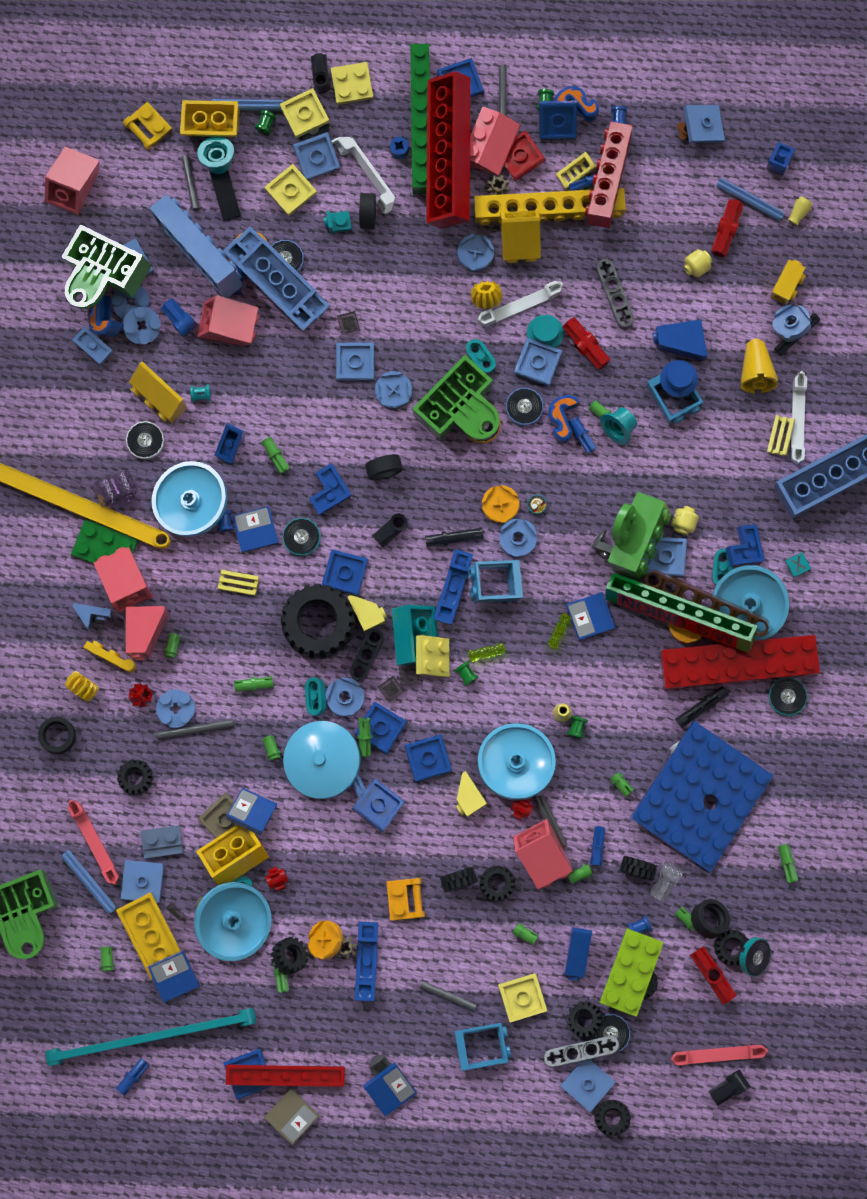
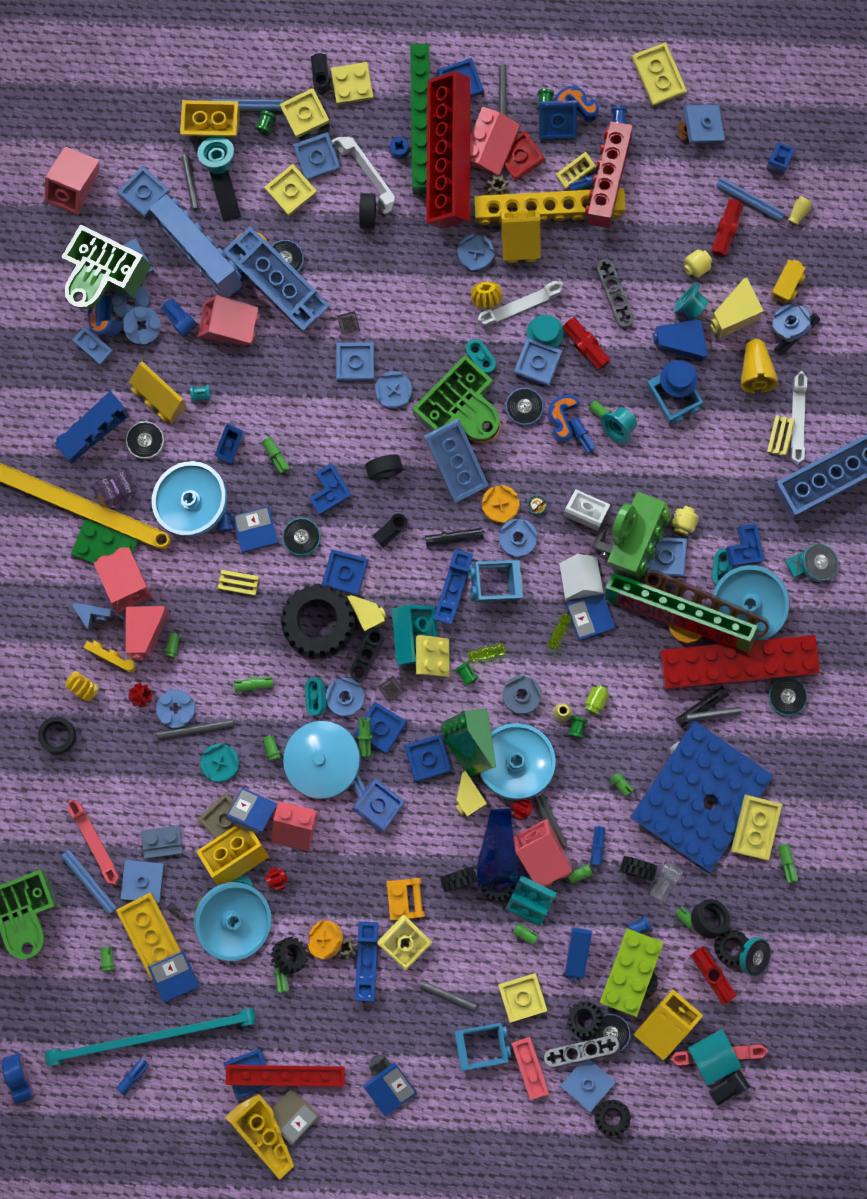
(16, 1078): none -> blue animal
(92, 427): none -> blue wedge
(143, 191): none -> medium blue plate
(146, 777): black tyre -> none
(151, 121): yellow plate -> none
(219, 763): none -> teal tile
(259, 1129): none -> yellow wedge
(294, 826): none -> coral slope
(337, 221): teal bracket -> none
(404, 955): none -> light yellow brick
(456, 460): none -> medium blue plate
(470, 740): none -> green slope
(497, 855): none -> clear blue wedge
(511, 690): none -> sand blue plate
(530, 900): none -> teal slope
(530, 1068): none -> coral plate
(581, 577): none -> white slope
(586, 510): none -> white slope
(597, 699): none -> lime brick
(659, 74): none -> light yellow tile
(668, 1024): none -> yellow slope
(691, 302): none -> teal piece
(713, 714): none -> flat silver bar
(714, 1057): none -> teal slope
(737, 311): none -> light yellow slope
(756, 827): none -> light yellow tile
(819, 562): none -> black tile

